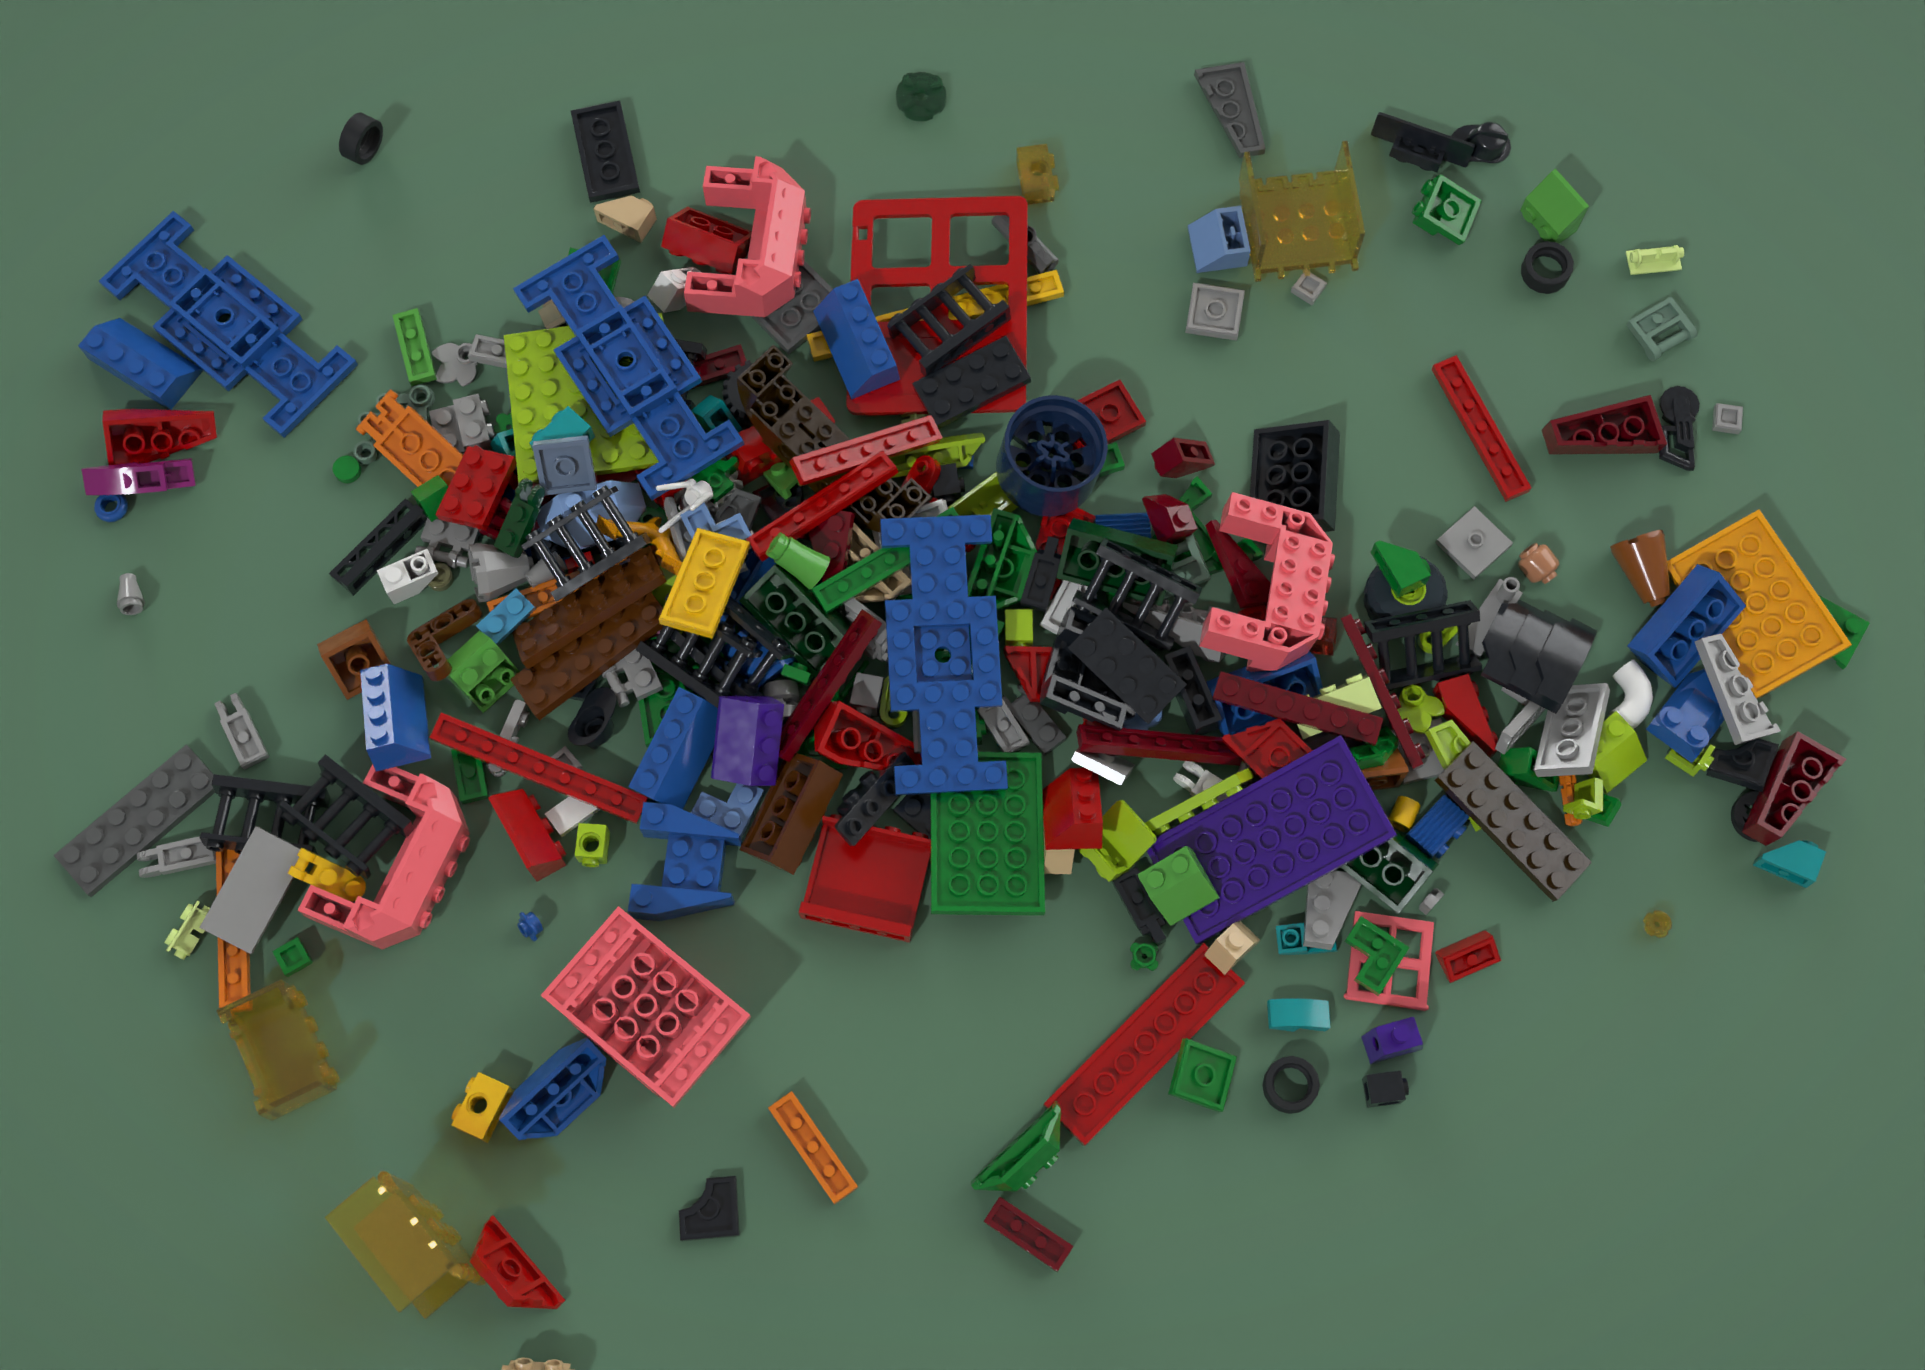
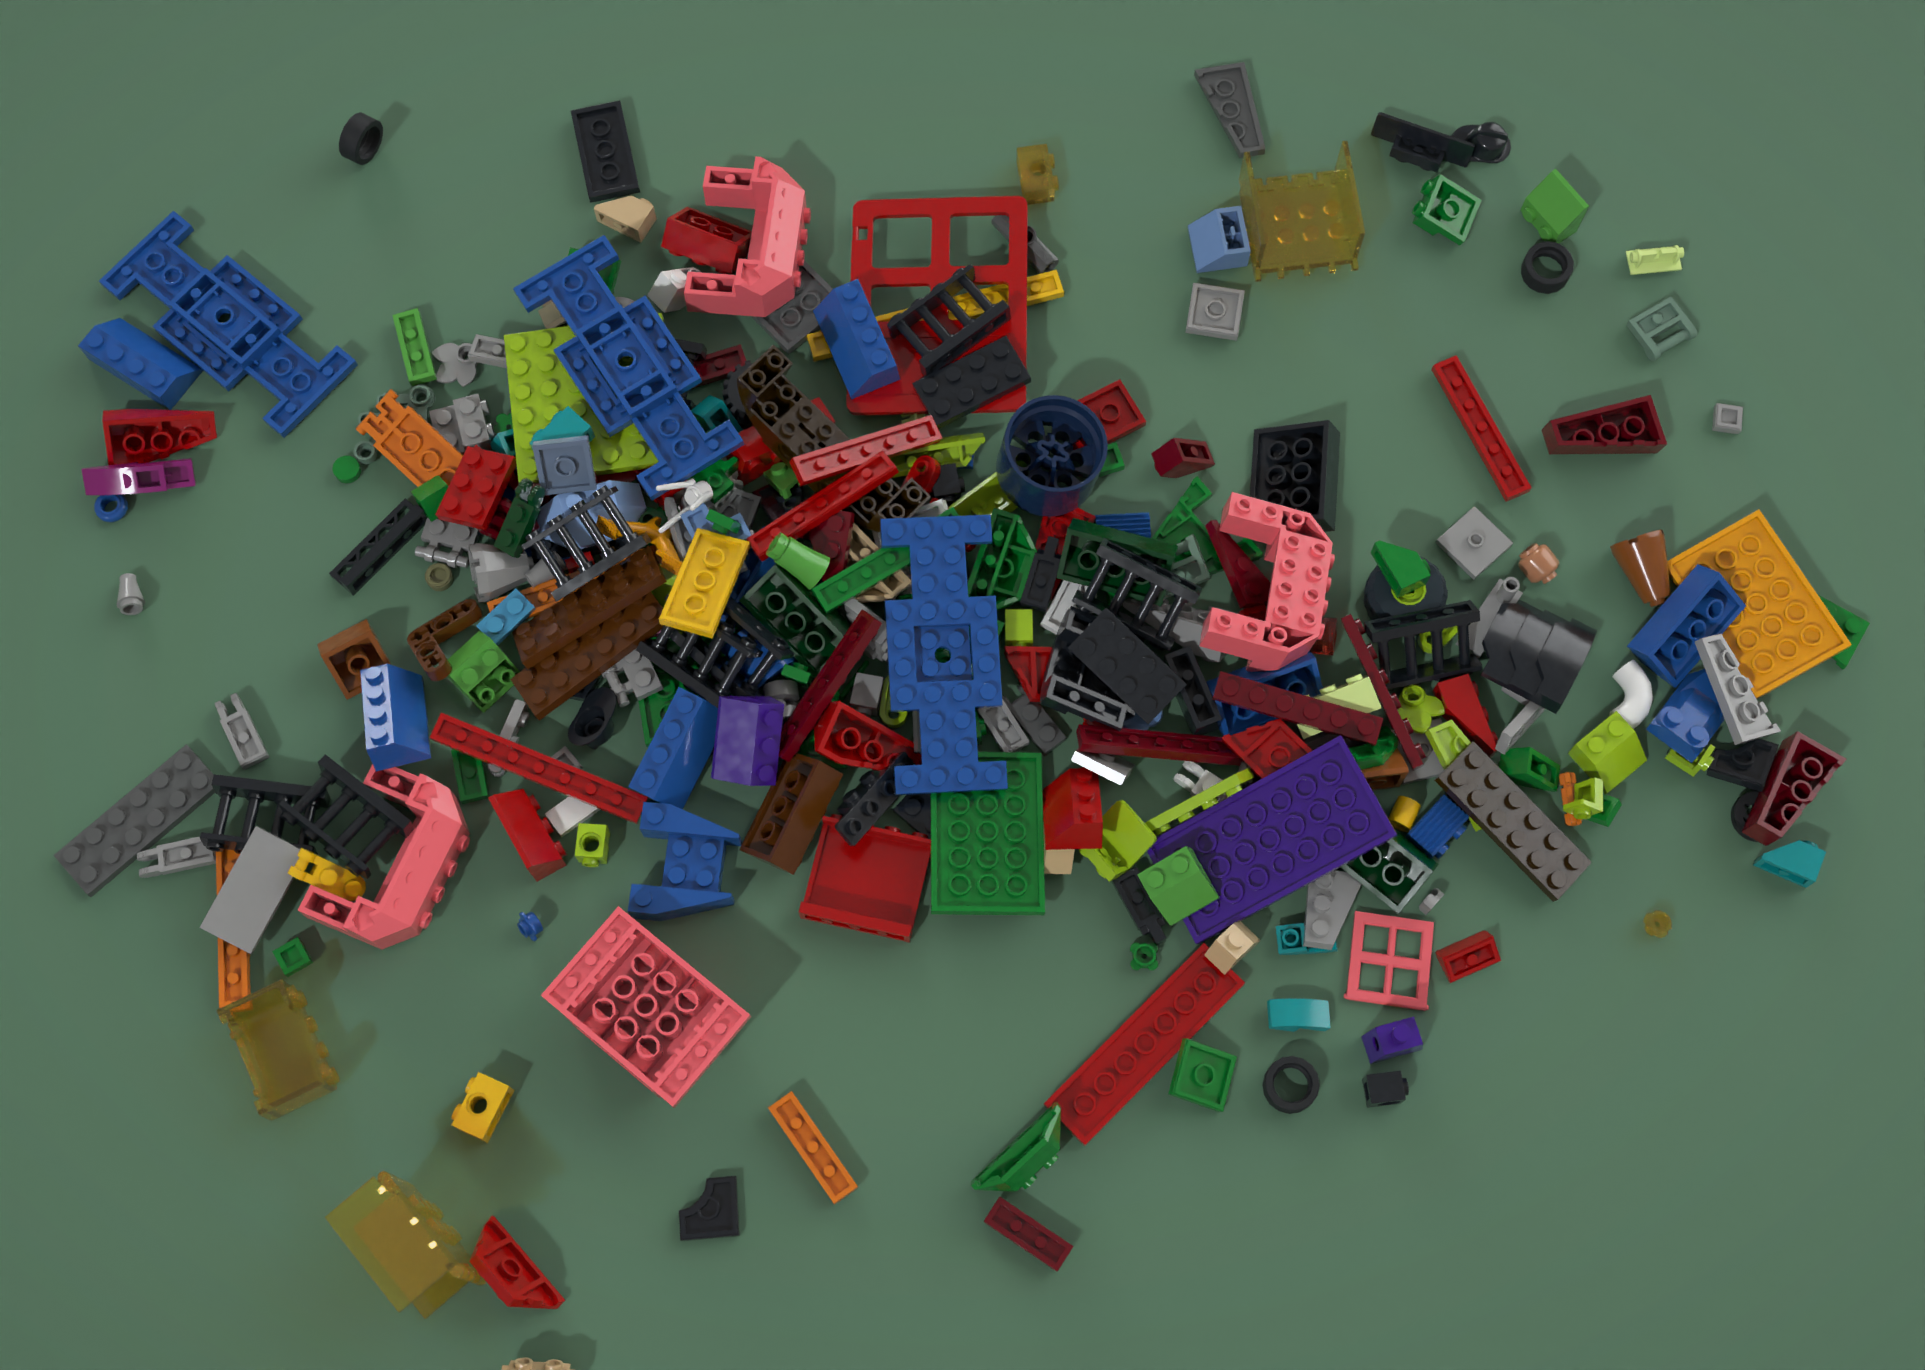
(182, 939): yellowish green hinge -> none
(408, 576): white slope -> none
(556, 1092): blue wedge -> none
(722, 523): none -> green plate
(735, 813): medium blue plate -> none
(921, 83): clear green plate -> none
(1169, 518): dark red slope -> none
(1309, 288): light grey tile -> none
(1383, 954): green plate -> none
(1573, 734): light grey plate -> none
(1679, 409): black piece -> none

